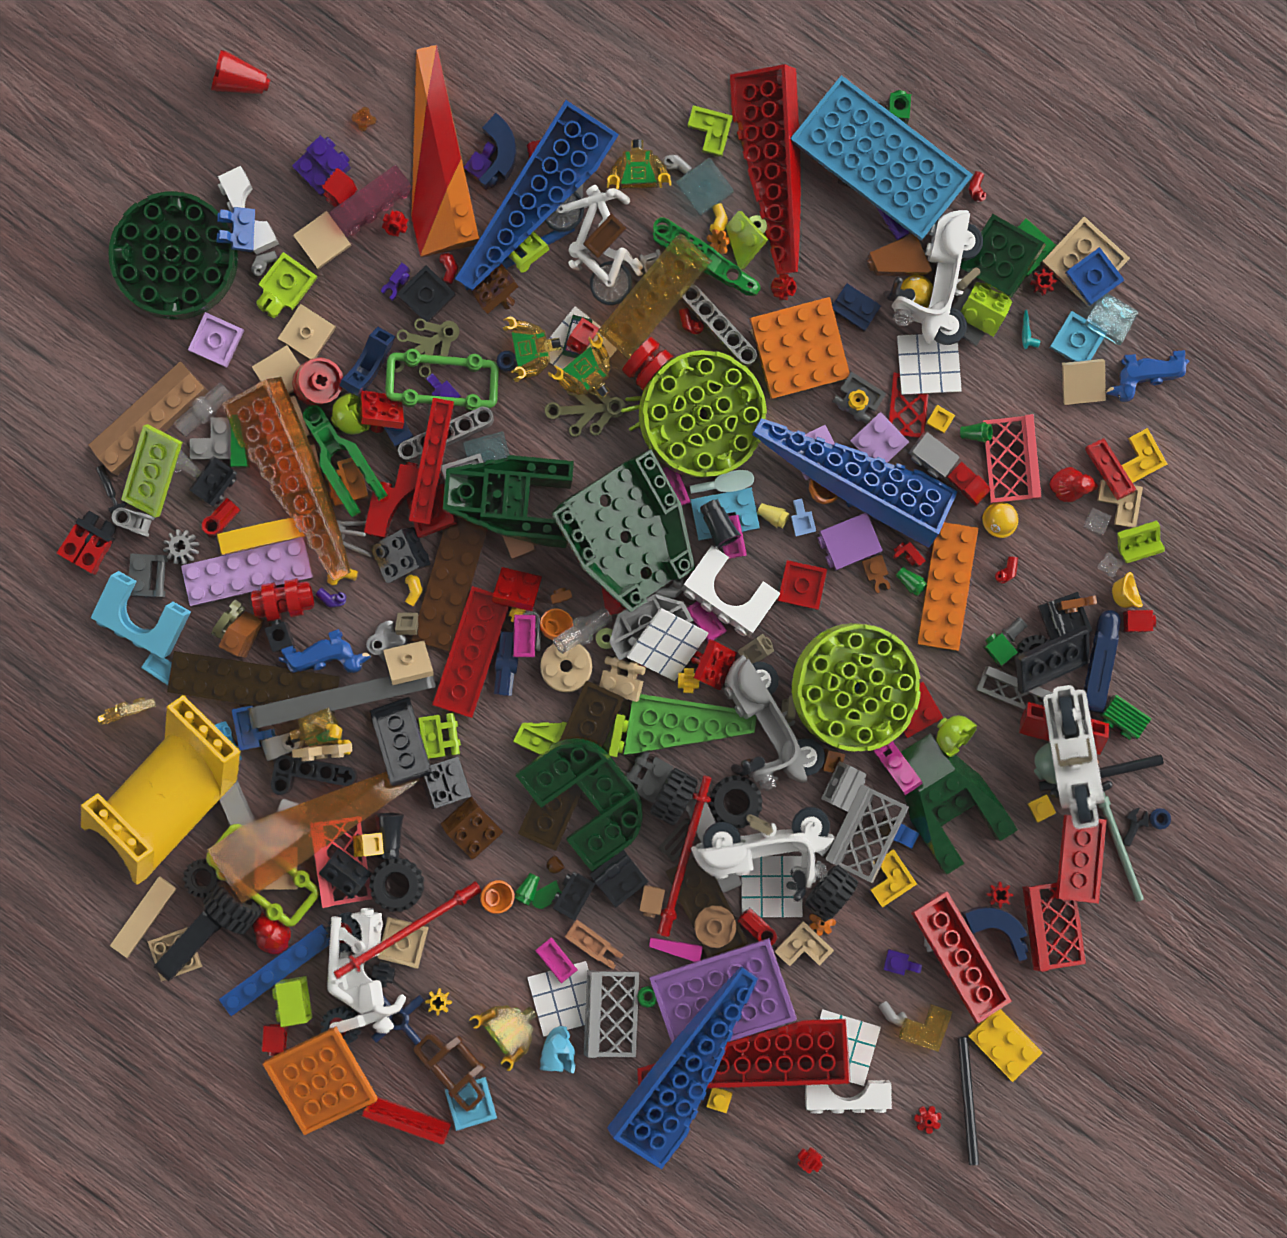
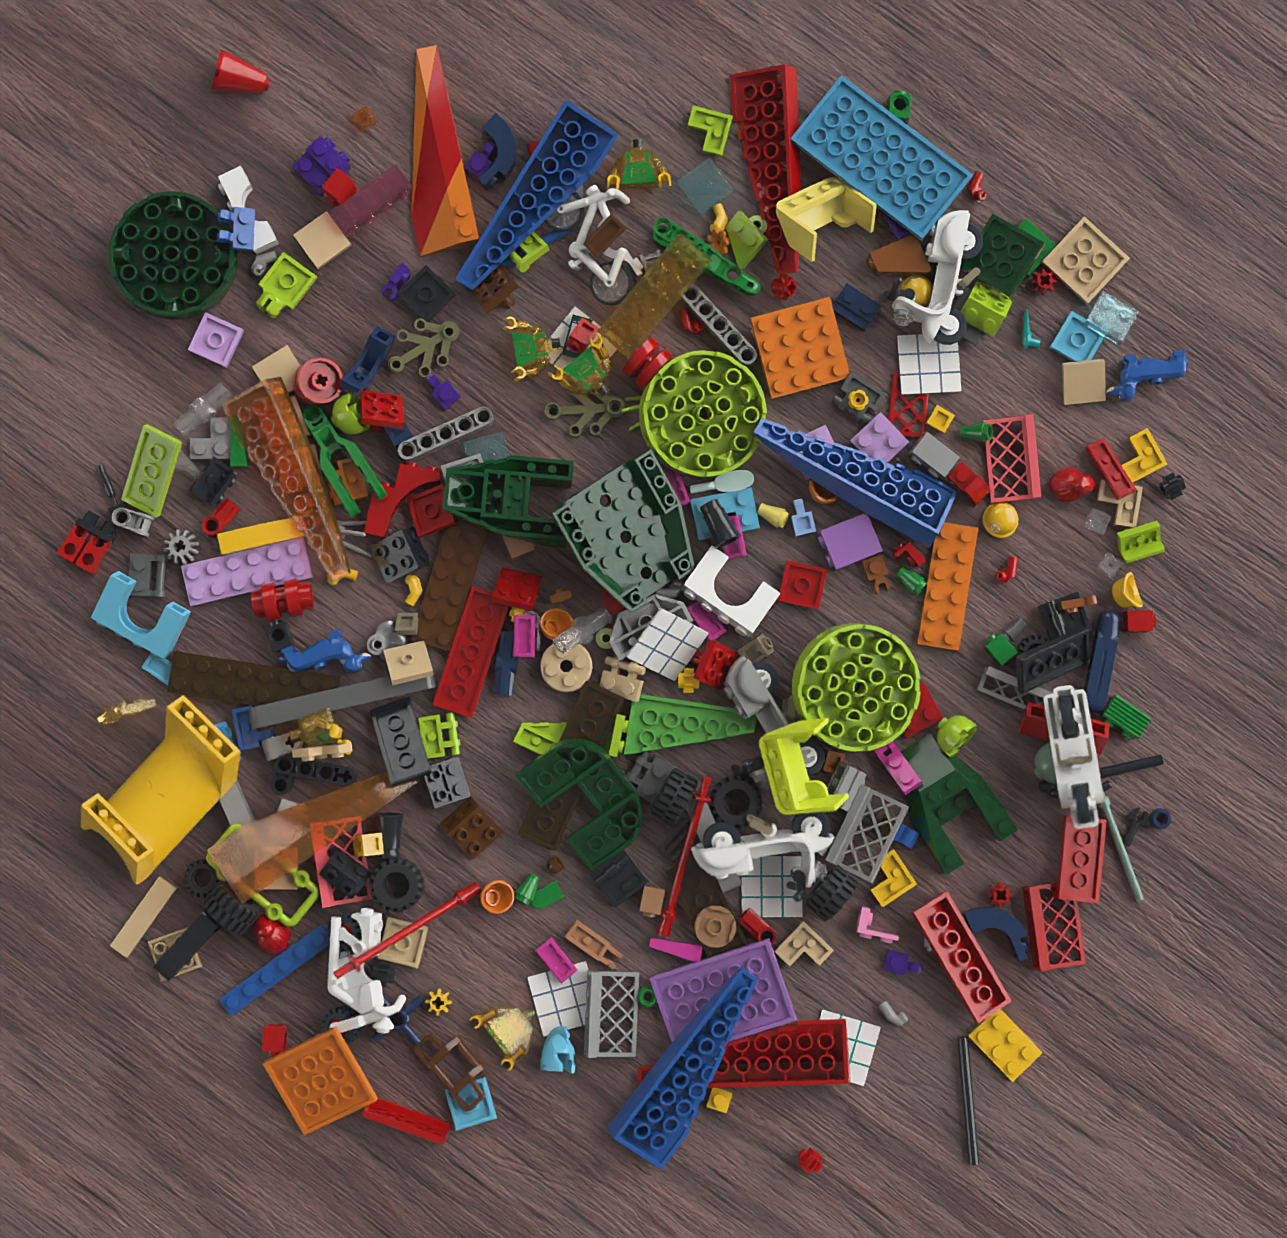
(157, 408): medium nougat slope -> none
(227, 619): olive plate -> none
(241, 634): dark orange slope -> none
(293, 1001): lime brick -> none
(307, 332): tan plate -> none
(332, 600): dark purple arm -> none
(395, 223): red gear -> none
(413, 358): bright green bar -> none
(431, 461): red plate -> none
(451, 267): red arm -> none
(506, 354): dark blue plate -> none
(573, 895): black bracket -> none
(676, 162): light grey arm -> none
(788, 773): none -> neon yellow windscreen
(818, 206): none -> light yellow windscreen
(821, 927): orange plant -> none
(865, 919): none -> bright pink bracket
(874, 1096): white arch -> none
(925, 1116): red plant -> none
(931, 1032): clear yellow plate -> none
(1041, 808): yellow plate -> none
(1094, 276): blue plate -> none
(1172, 486): none -> black gear

